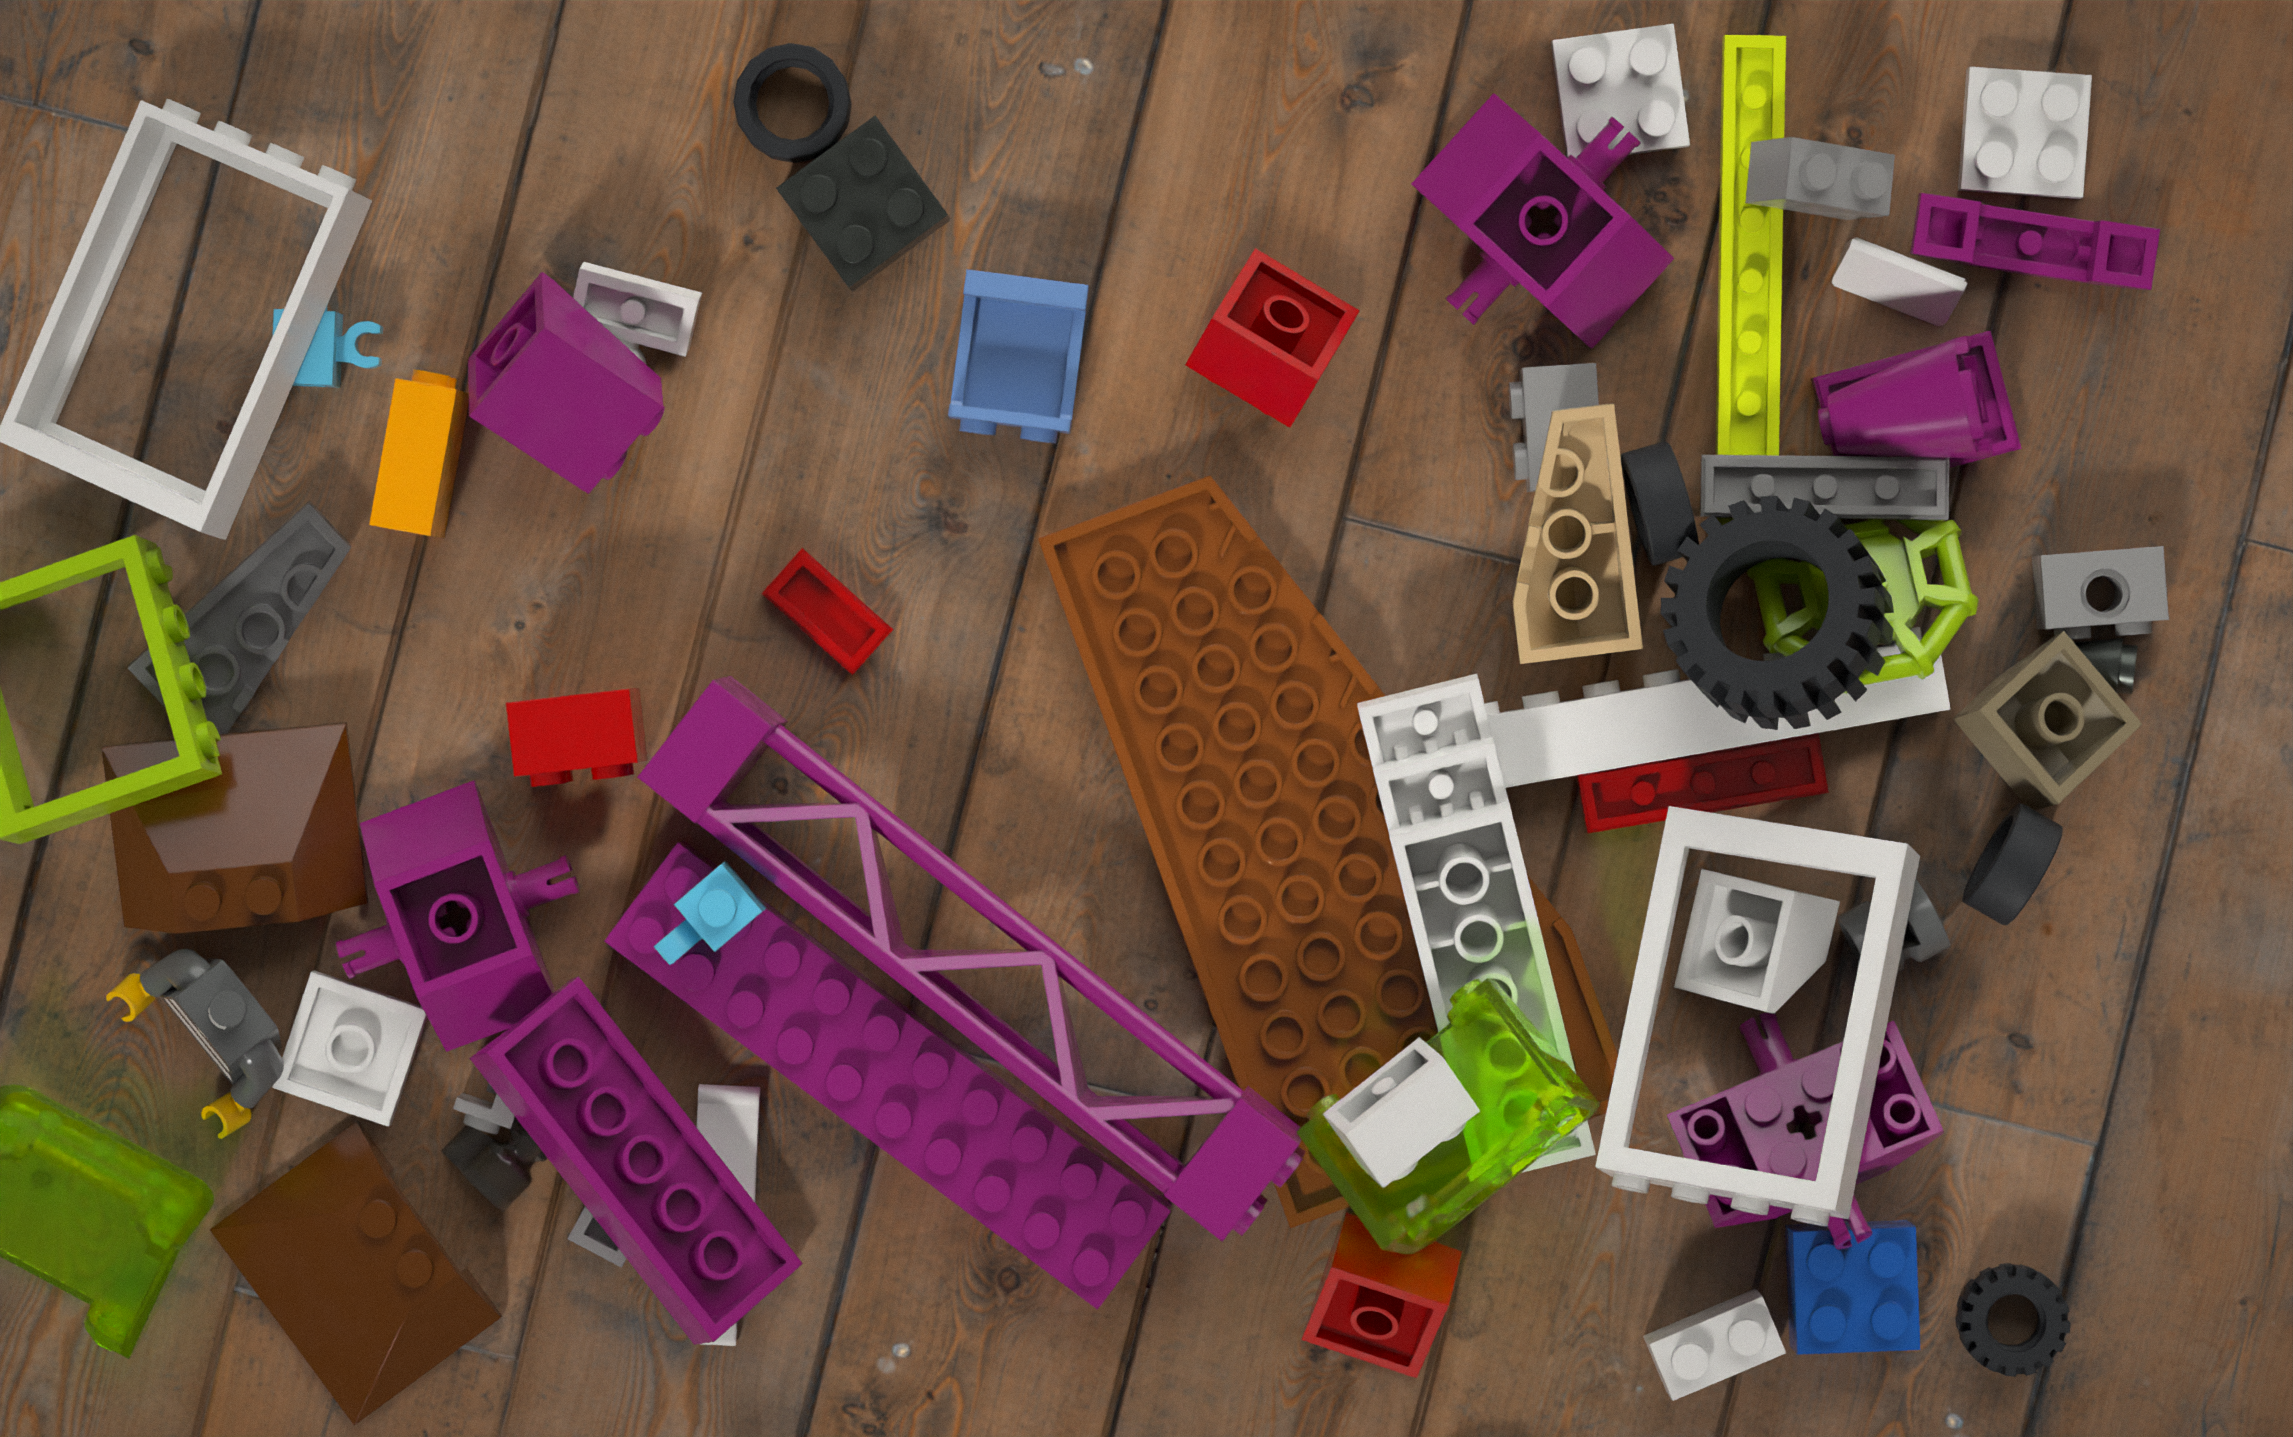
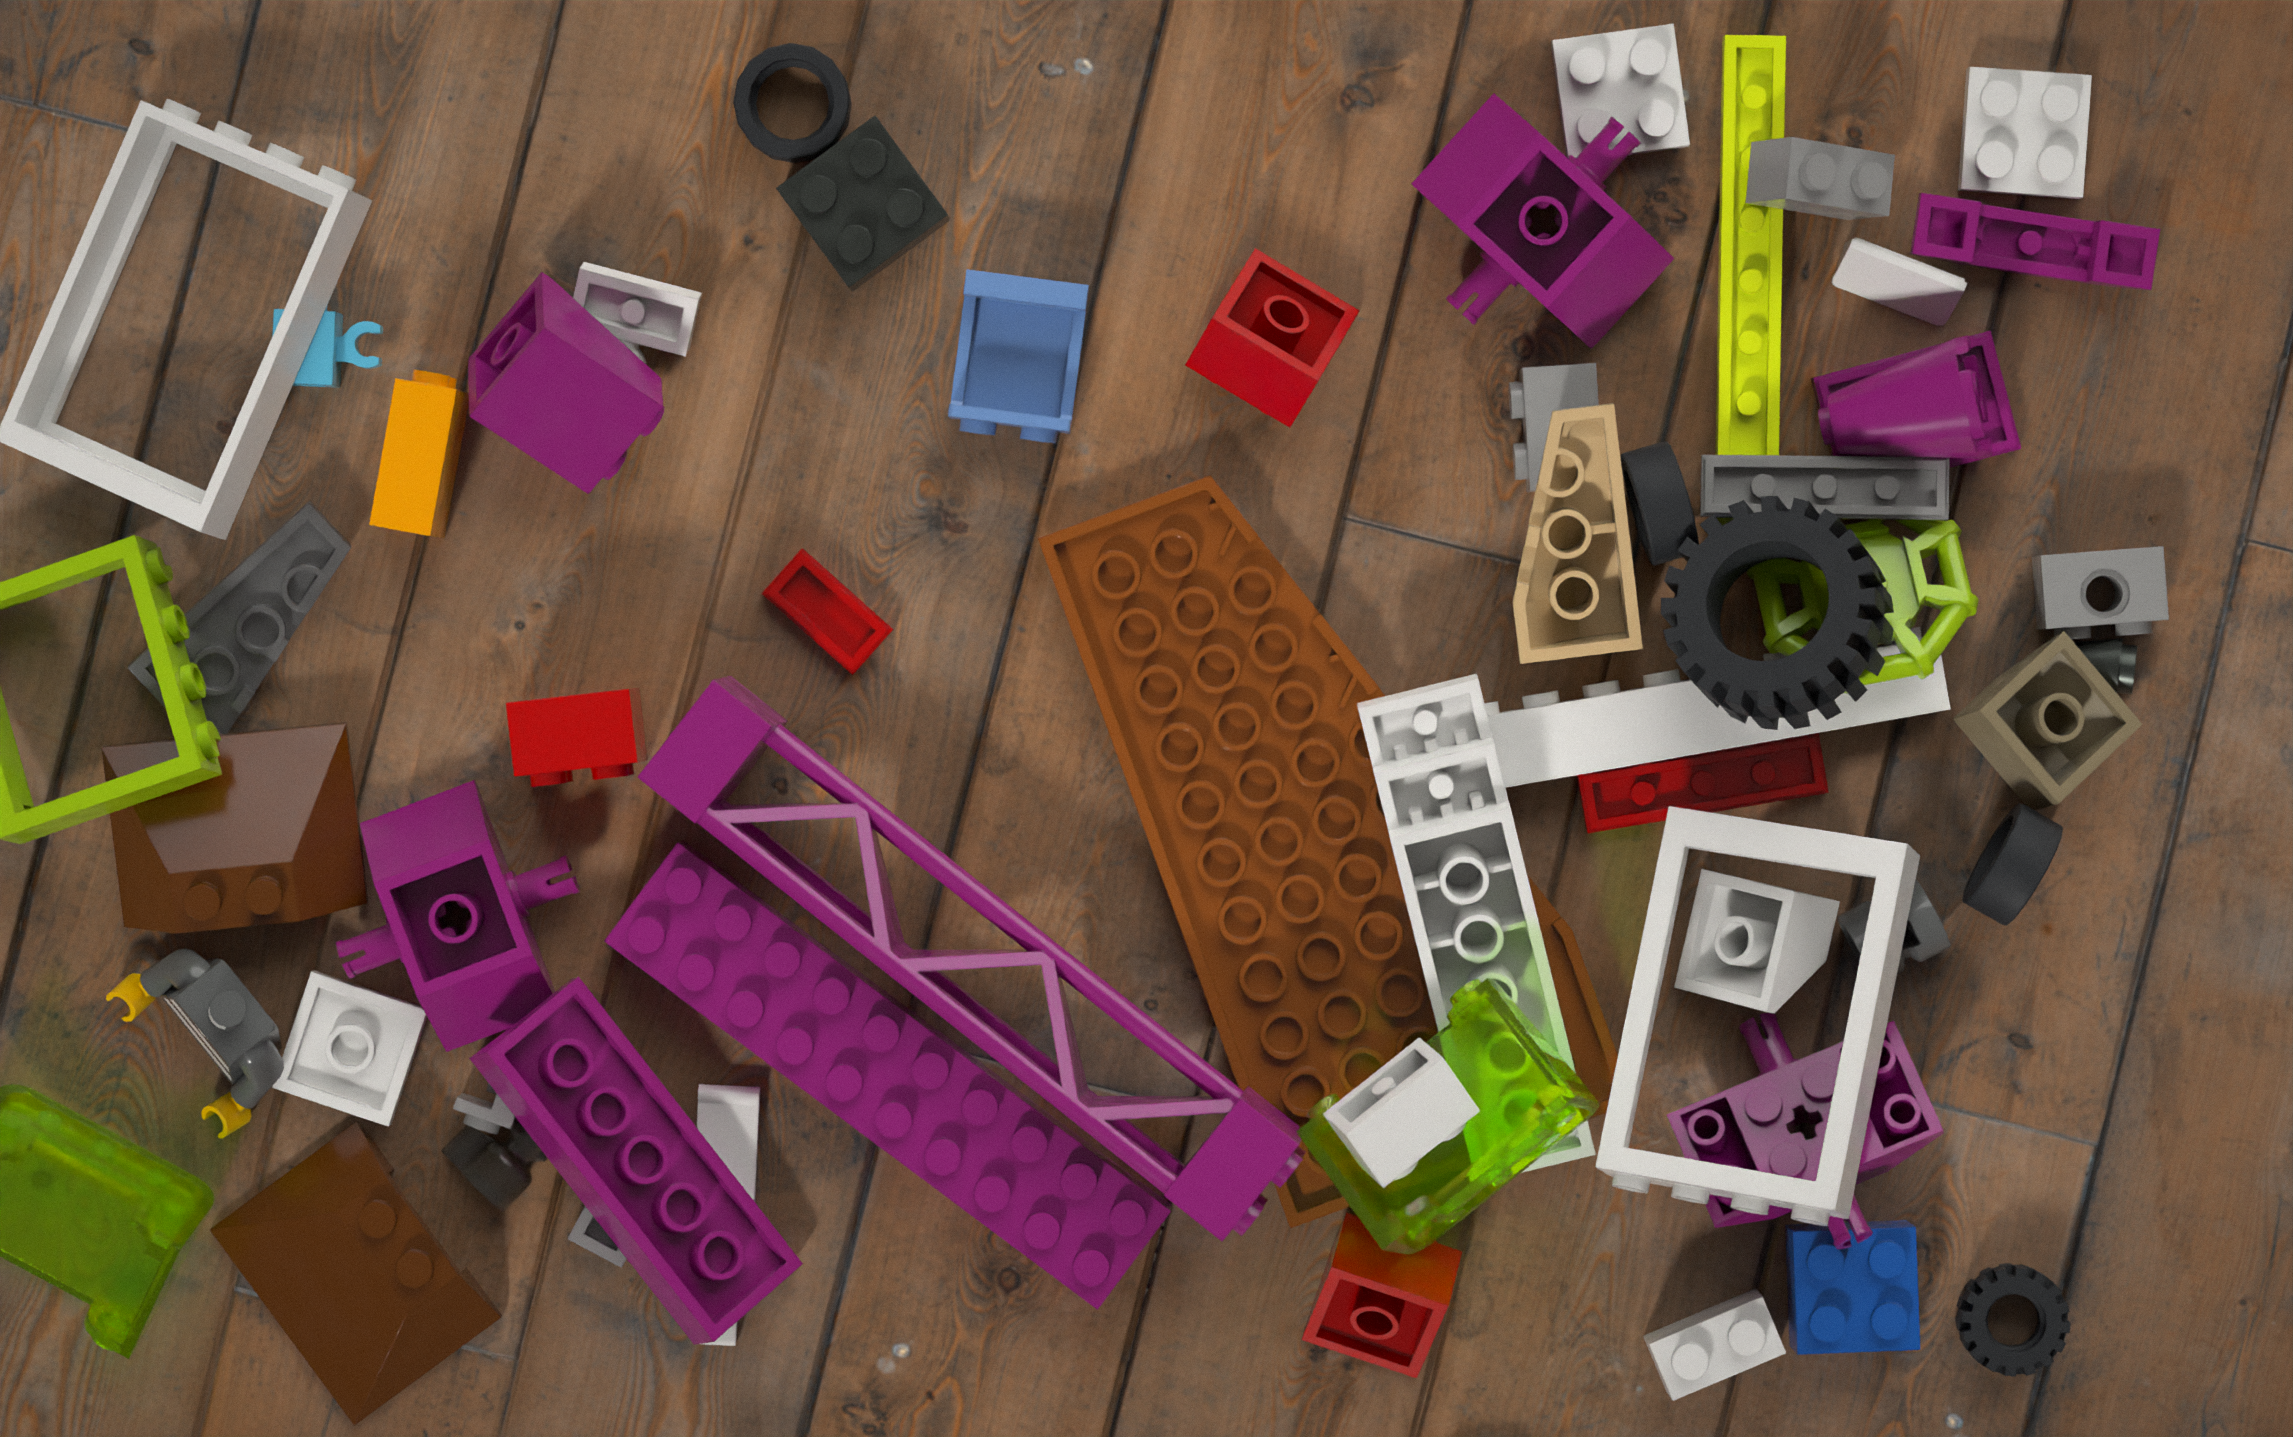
(713, 911): medium azure brick -> none

